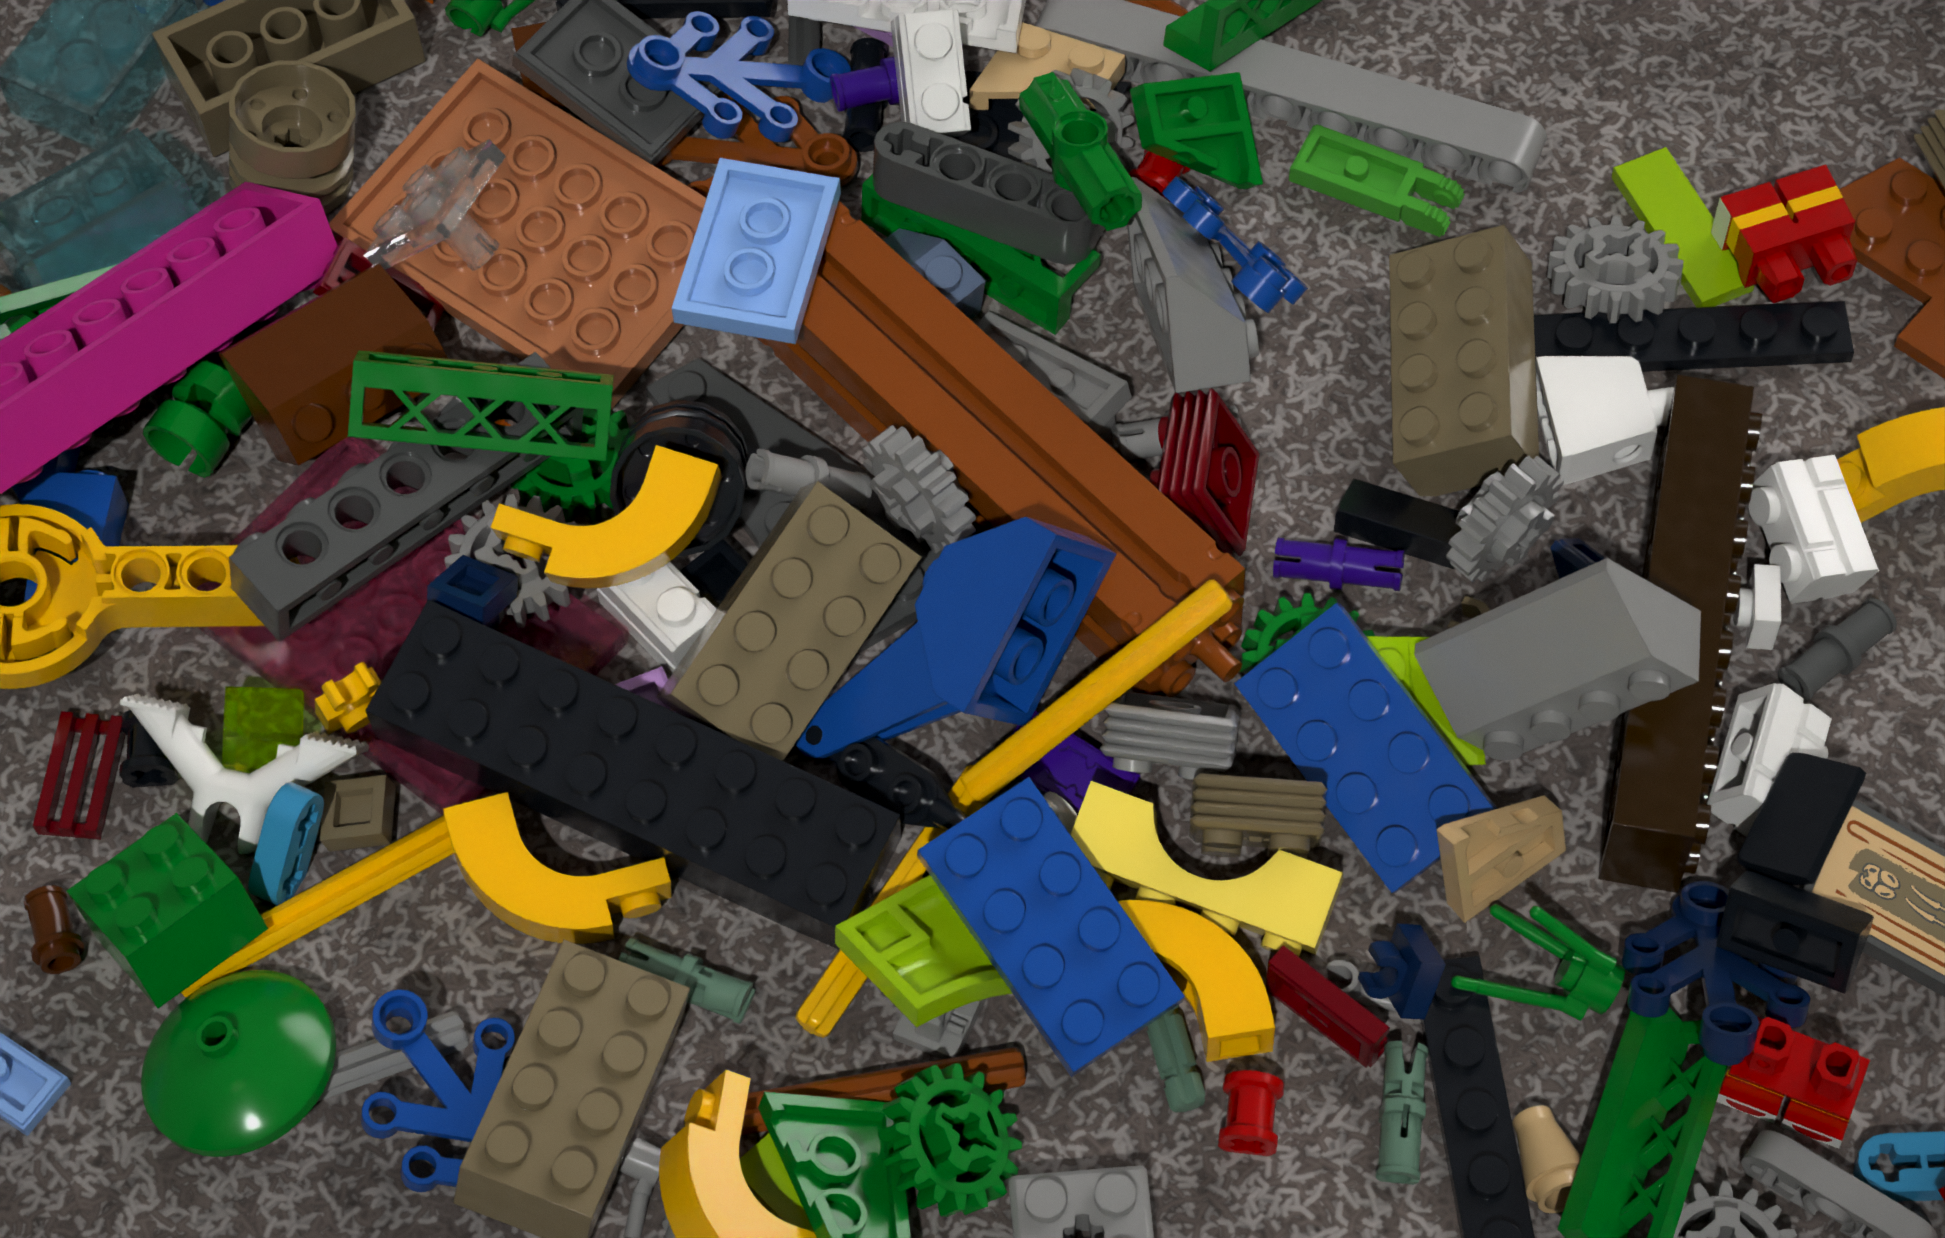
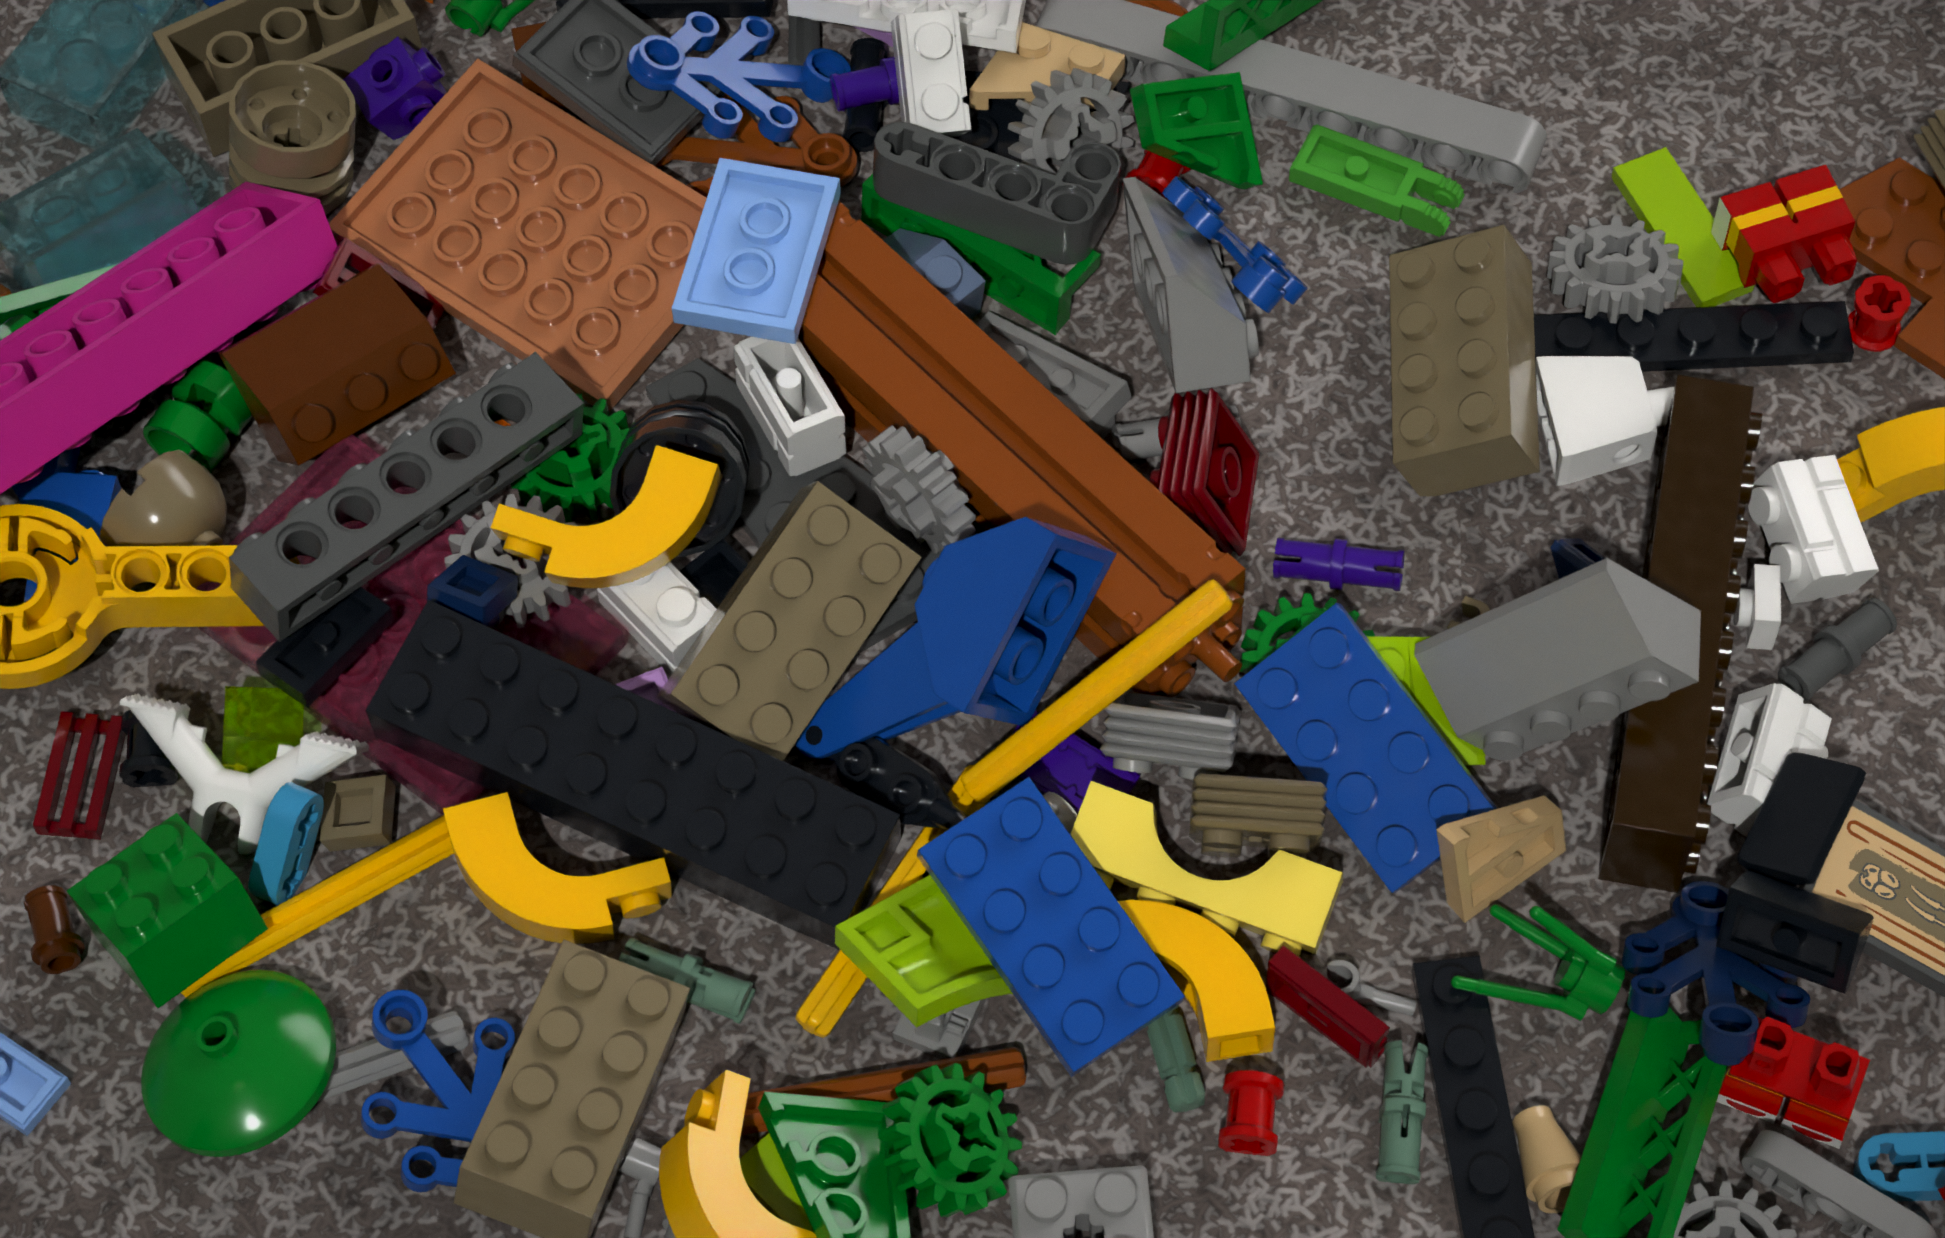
(172, 507): none -> dark tan cylinder
(325, 646): none -> black plate
(347, 700): yellow plate -> none
(397, 87): none -> dark purple brick
(438, 210): clear plate -> none
(482, 381): green fence -> none
(789, 474): light grey pin -> none
(790, 403): none -> white brick
(1080, 151): green piece -> none
(1397, 522): black slope -> none
(1407, 971): dark blue tile -> none
(1504, 518): light grey gear -> none
(1878, 313): none -> red bush

